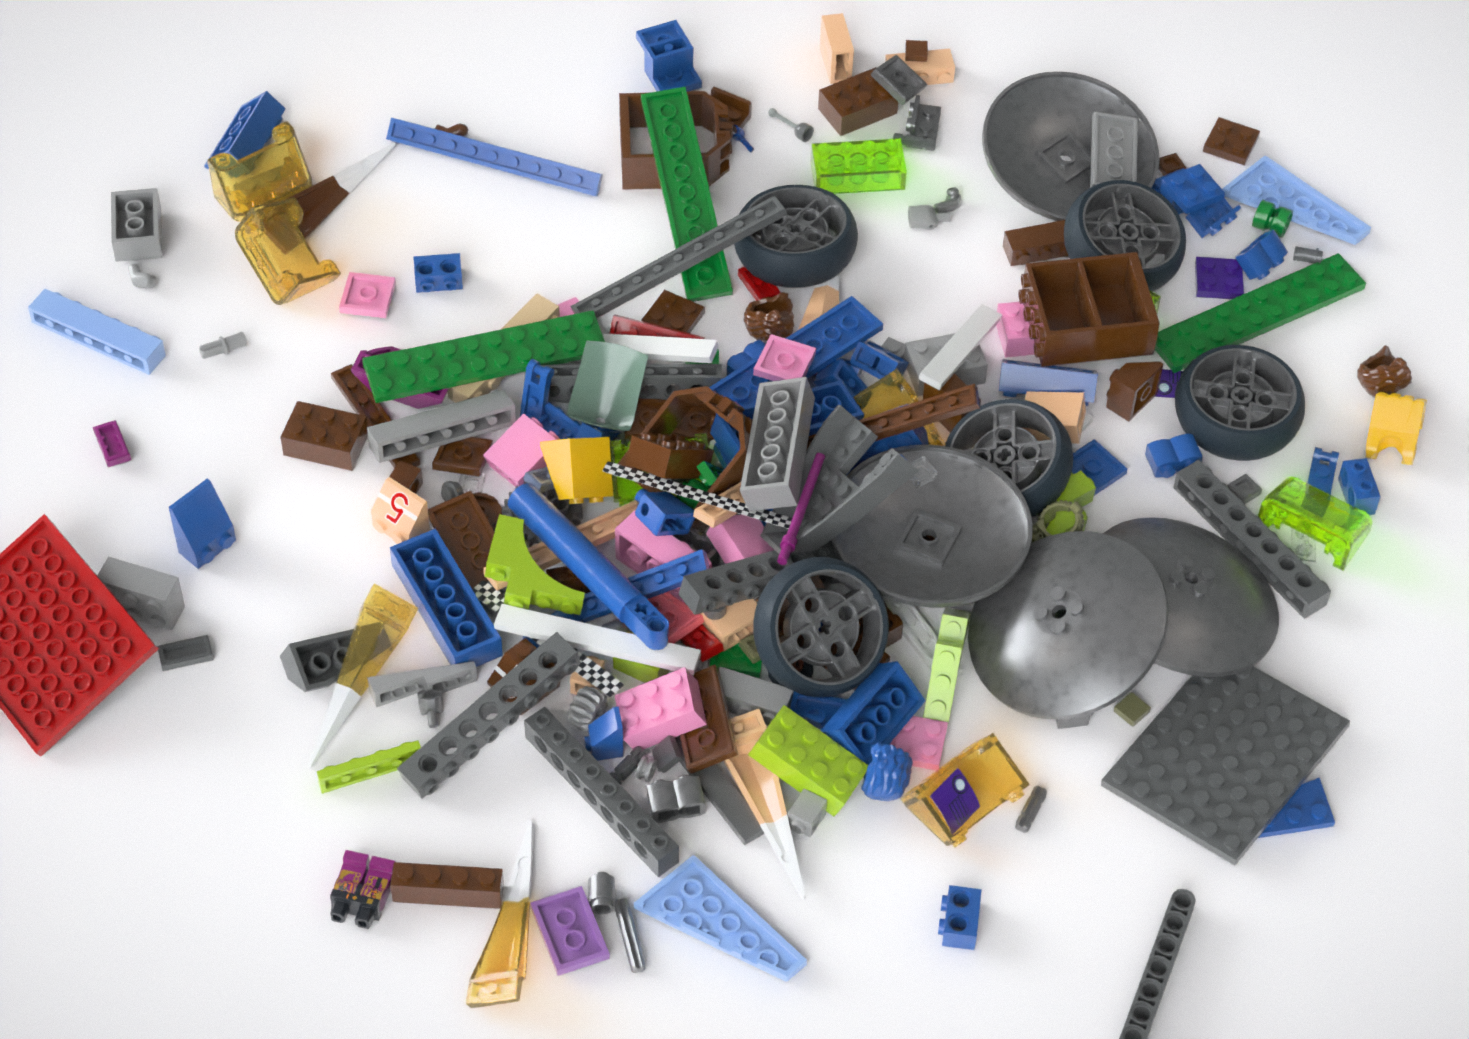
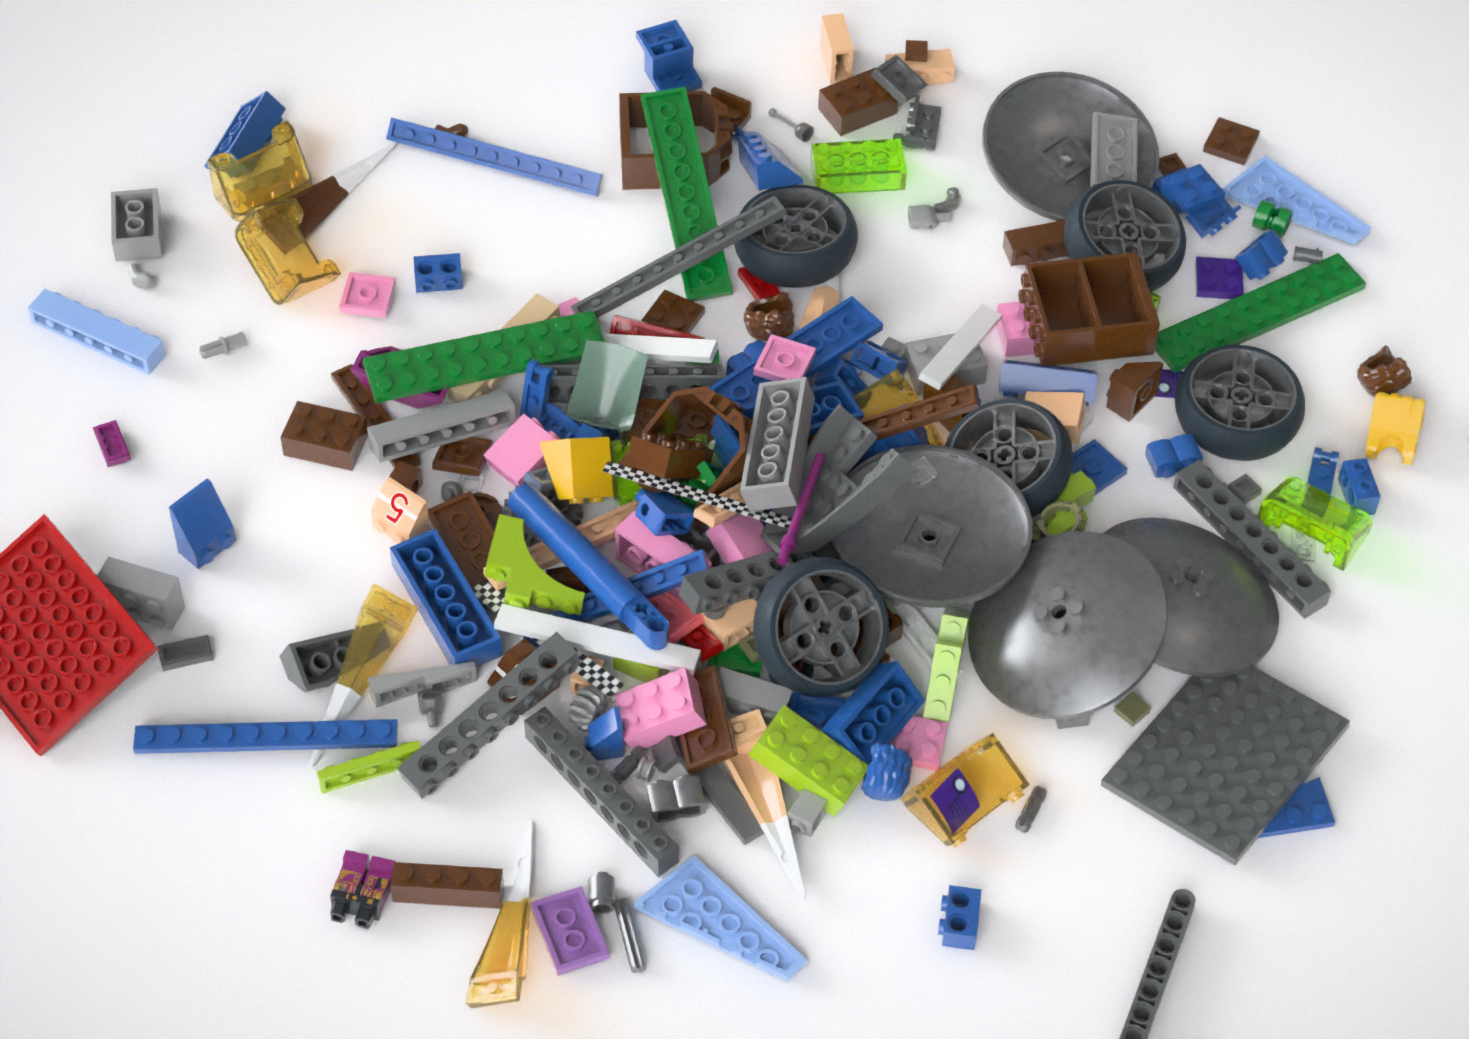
(266, 736): none -> blue plate
(766, 162): none -> blue slope

